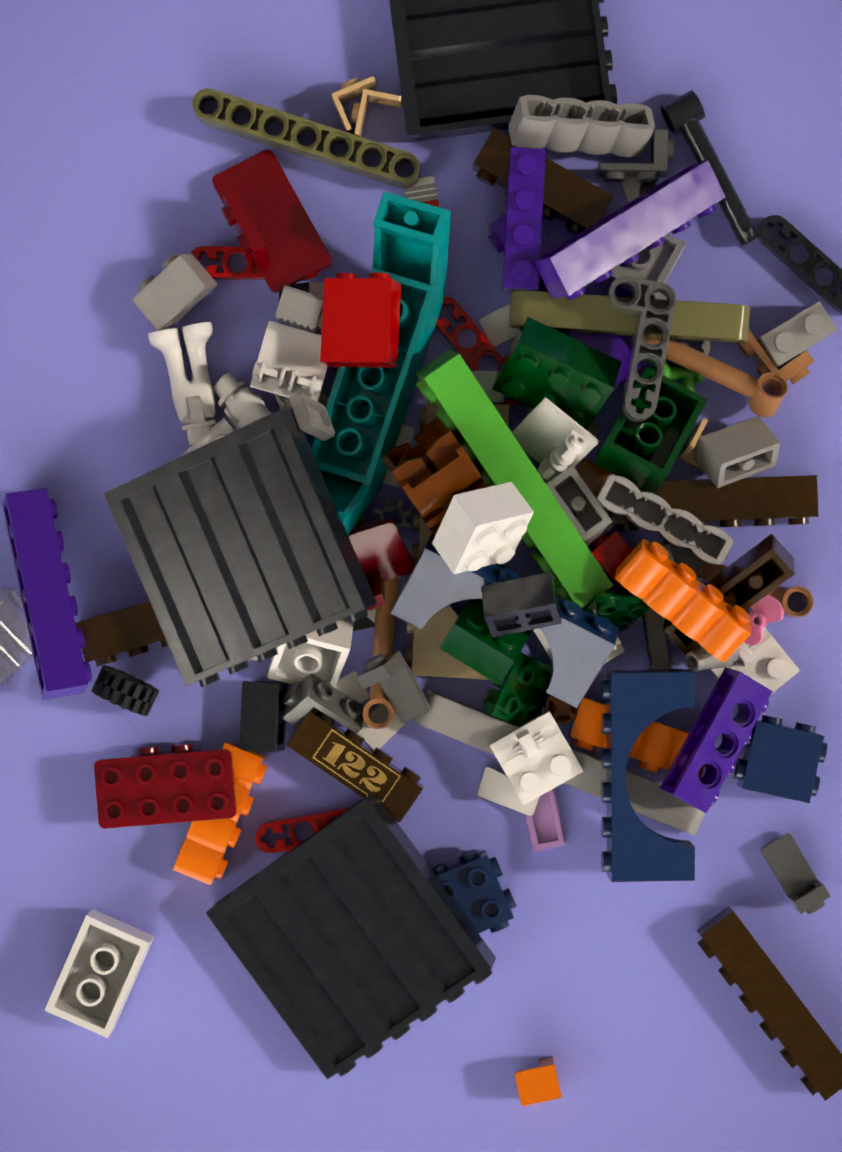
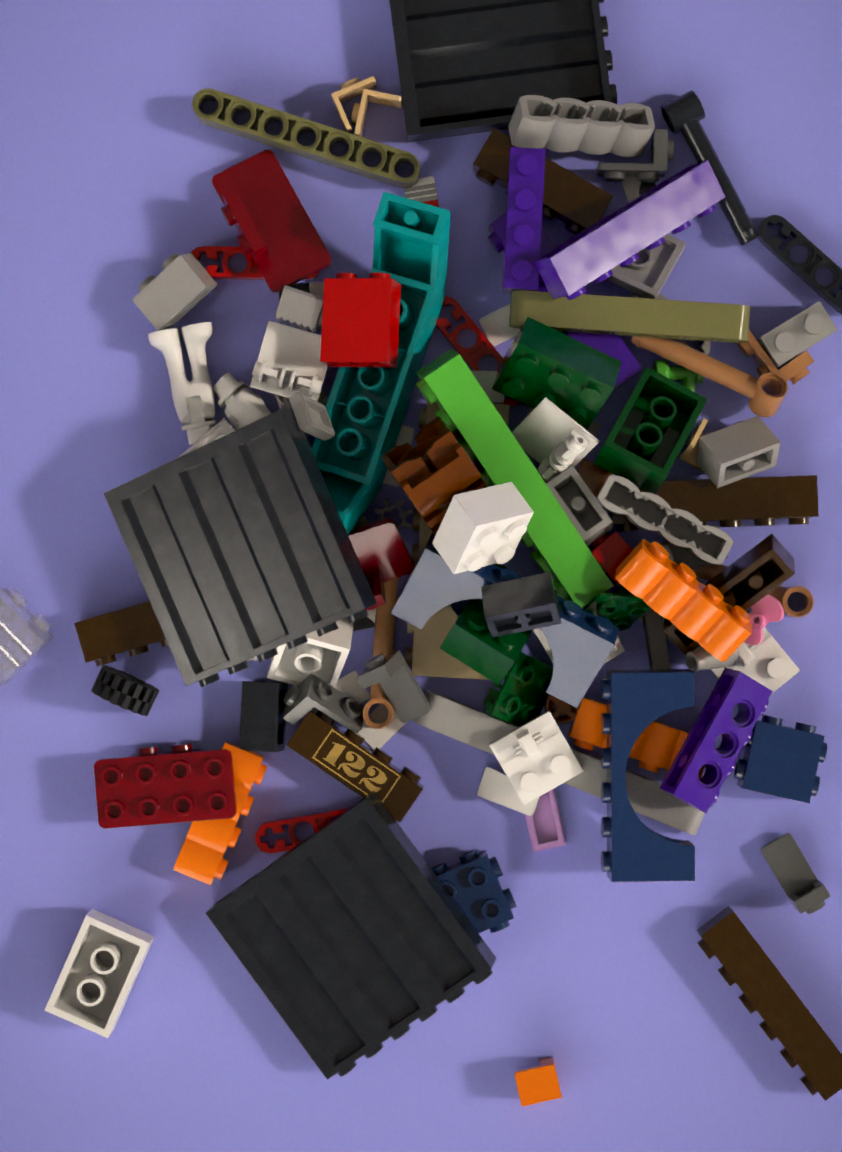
(45, 593): dark purple brick -> none
(642, 350): dark grey beam -> none

